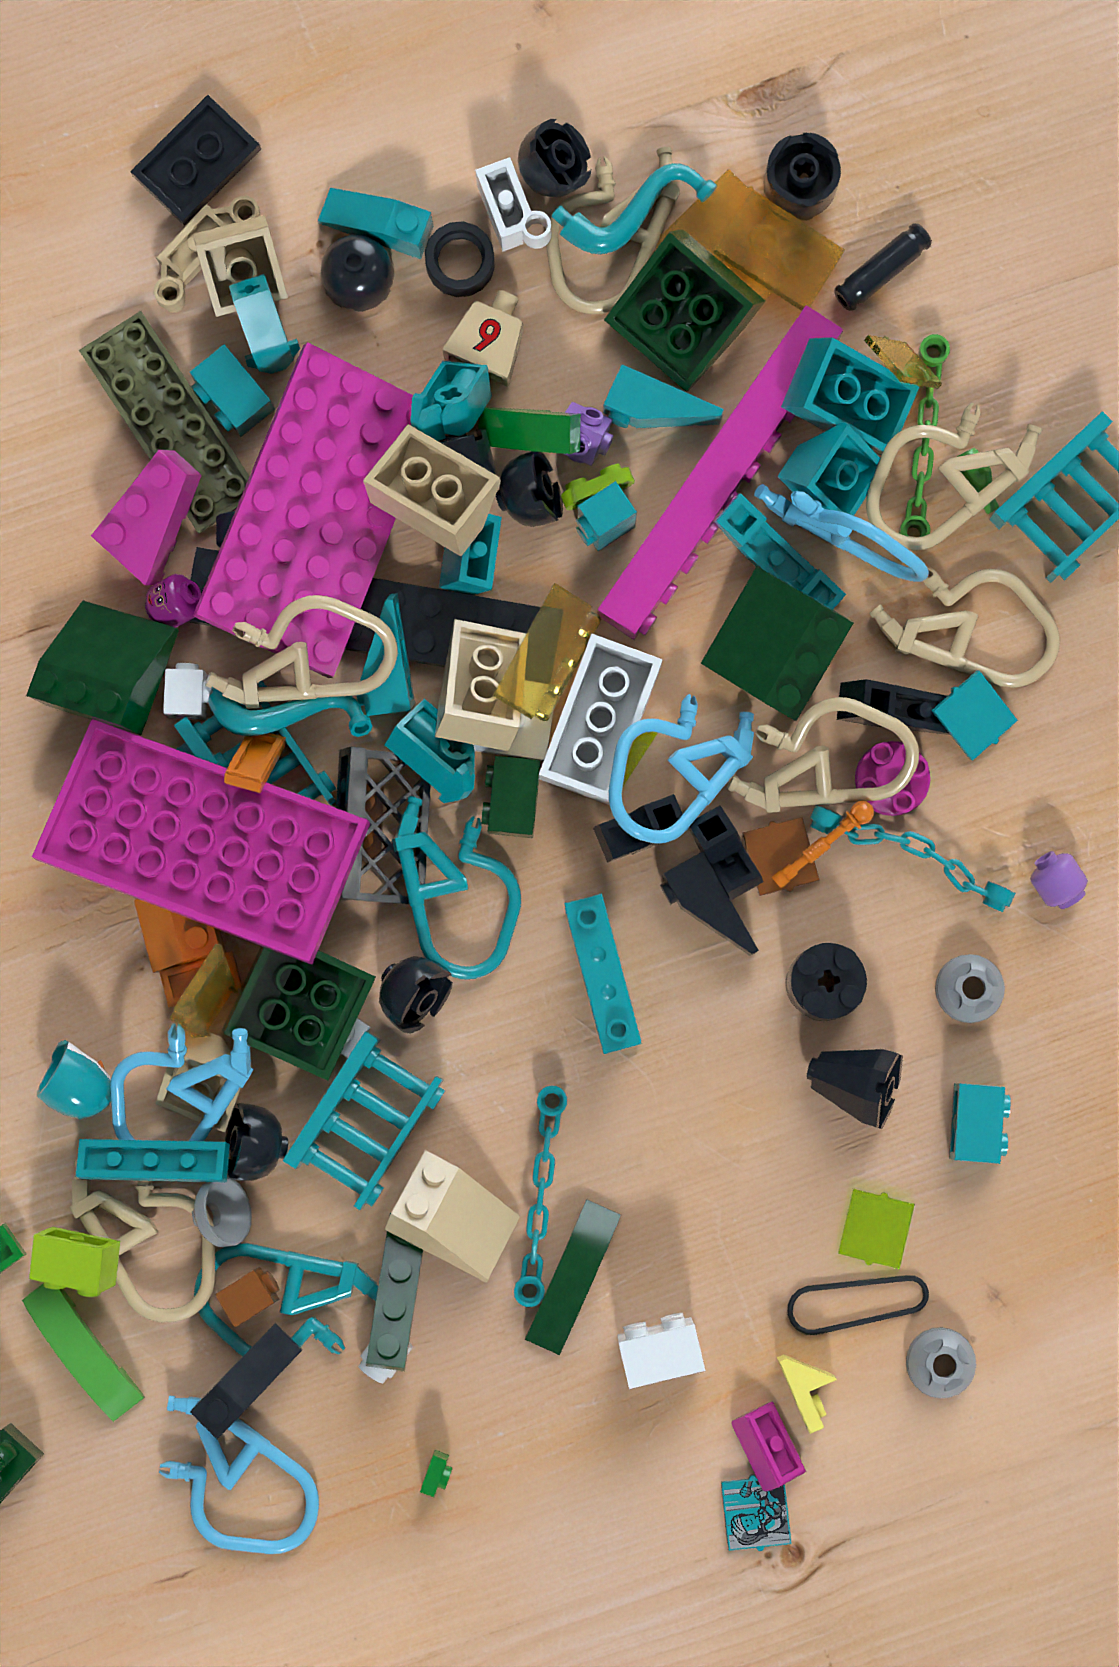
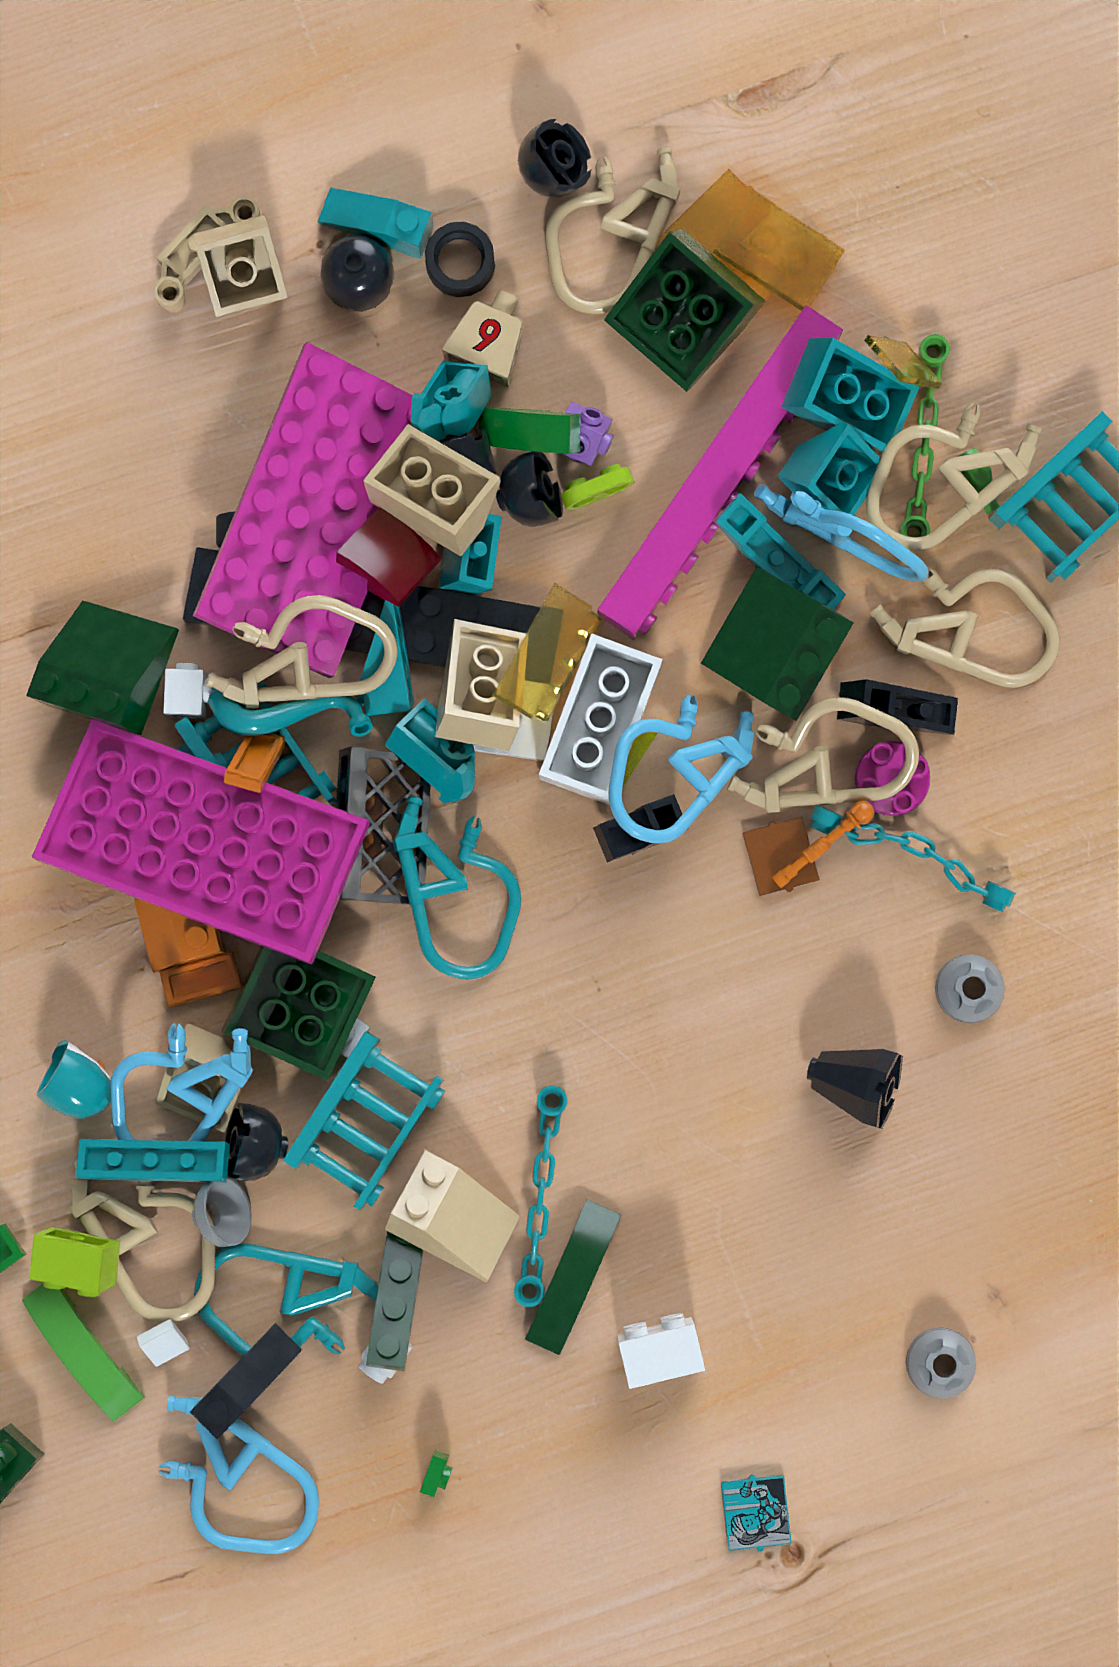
(148, 516): dark pink wedge -> none
(163, 1342): none -> white tile
(166, 413): olive plate -> none
(172, 600): magenta head -> none
(195, 160): black plate -> none
(205, 995): clear yellow slope -> none
(231, 390): teal brick -> none
(248, 1296): dark orange brick -> none
(262, 326): piece -> none
(388, 556): none -> dark red slope
(412, 991): black cylinder -> none
(509, 207): white hinge -> none
(512, 796): dark green brick -> none
(602, 974): teal fence -> none
(605, 517): teal brick -> none
(611, 238): teal animal -> none
(649, 403): teal slope -> none
(704, 898): black slope -> none
(724, 850): black brick -> none
(768, 1447): dark pink slope -> none
(792, 158): black brick -> none
(801, 1380): light yellow slope -> none
(838, 963): black brick -> none
(853, 1284): black piece -> none
(876, 1228): clear neon green piece -> none
(882, 267): black axle -> none
(974, 715): teal piece -> none
(979, 1123): teal brick -> none
(1059, 880): medium lavender head -> none

